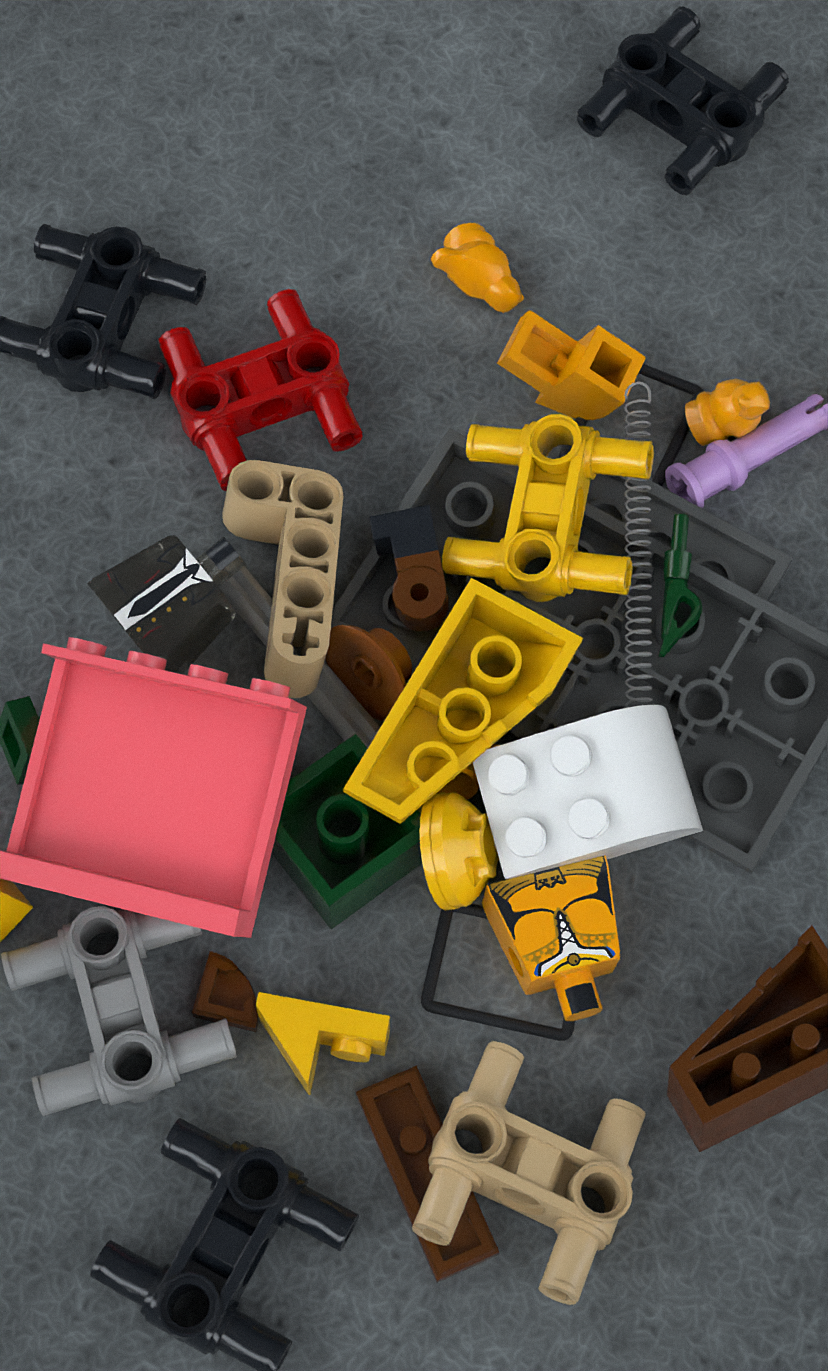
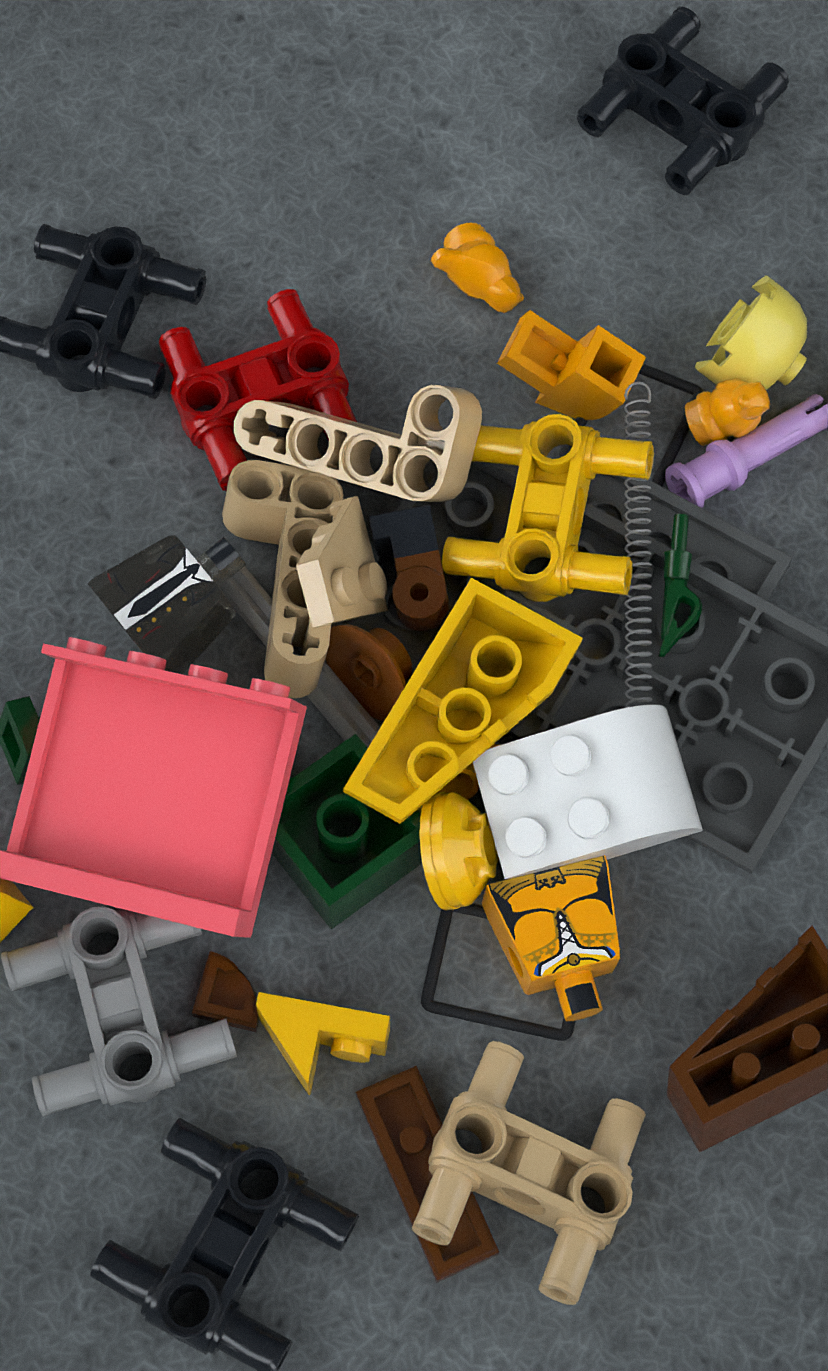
(340, 569): none -> tan wing
(352, 443): none -> tan beam
(761, 339): none -> light yellow cylinder

